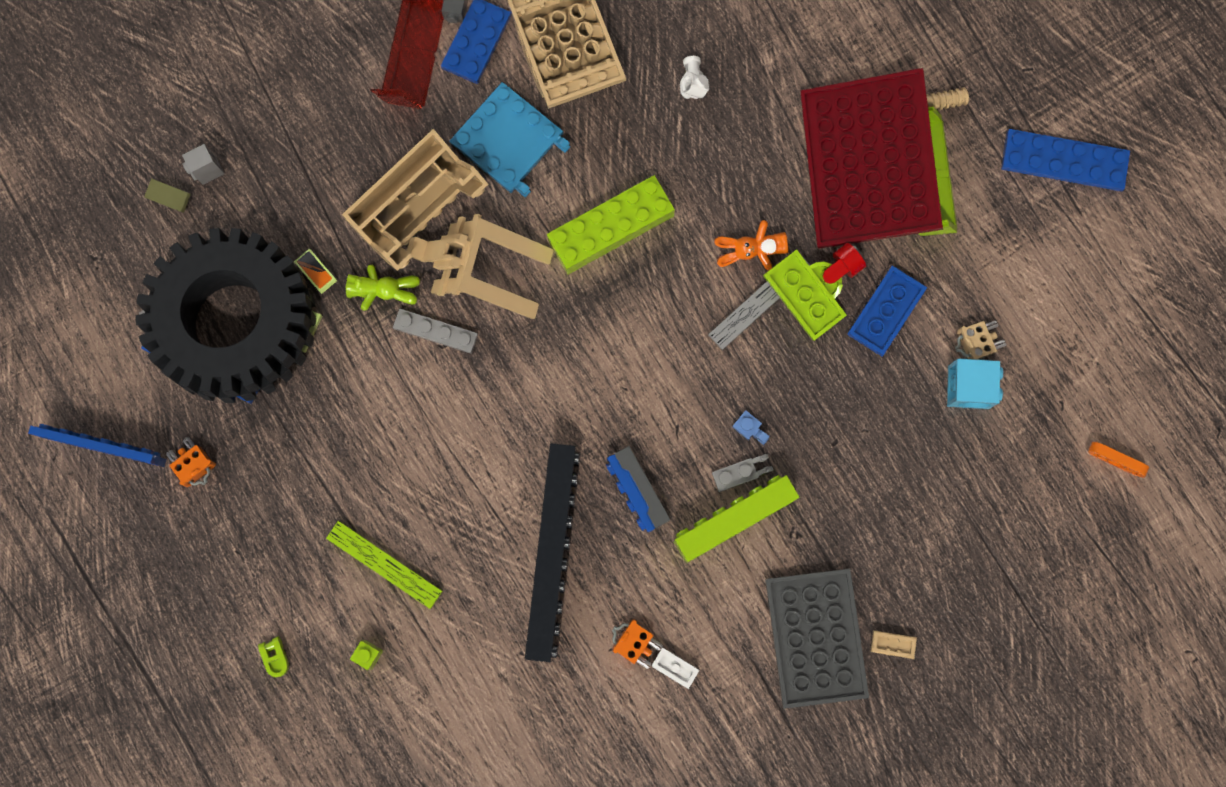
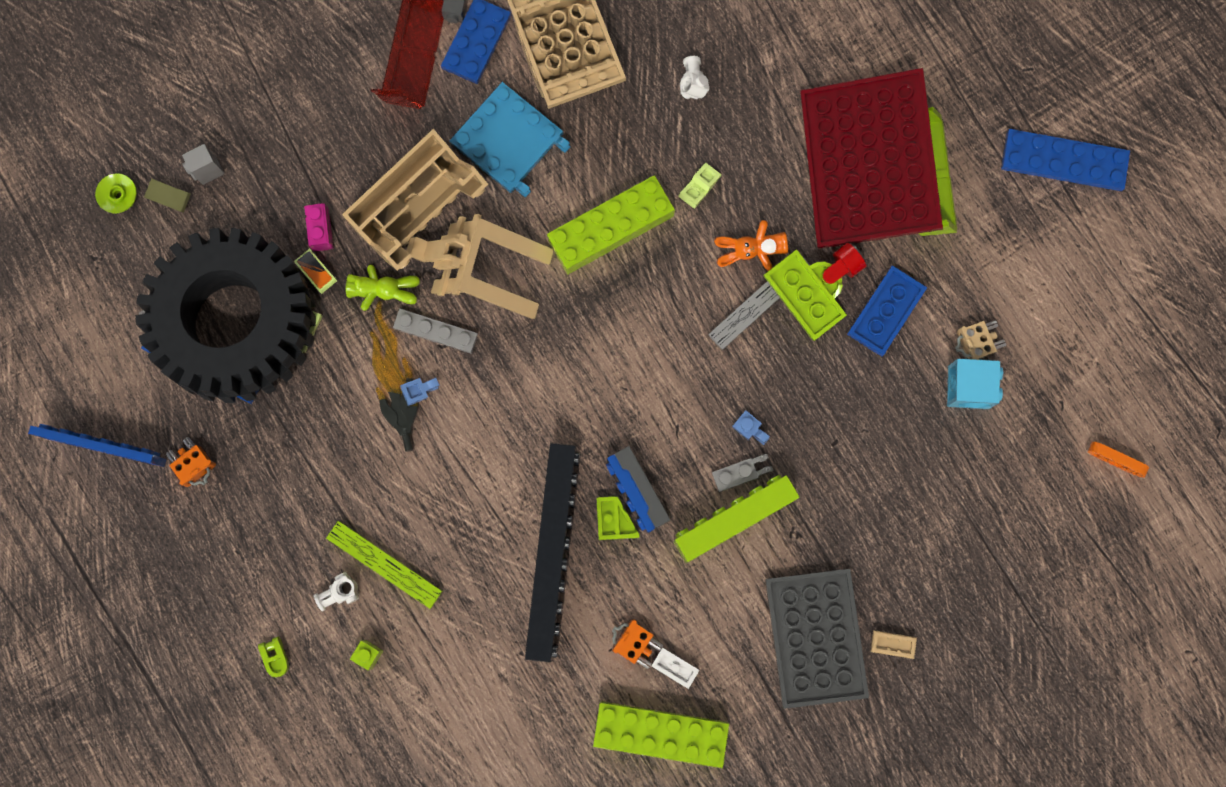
(110, 187): none -> lime dish
(318, 227): none -> dark pink brick
(336, 592): none -> white connector
(388, 373): none -> piece
(416, 390): none -> medium blue plate
(614, 520): none -> lime wing
(661, 734): none -> lime brick
(700, 185): none -> yellowish green slope
(949, 98): tan piece -> none

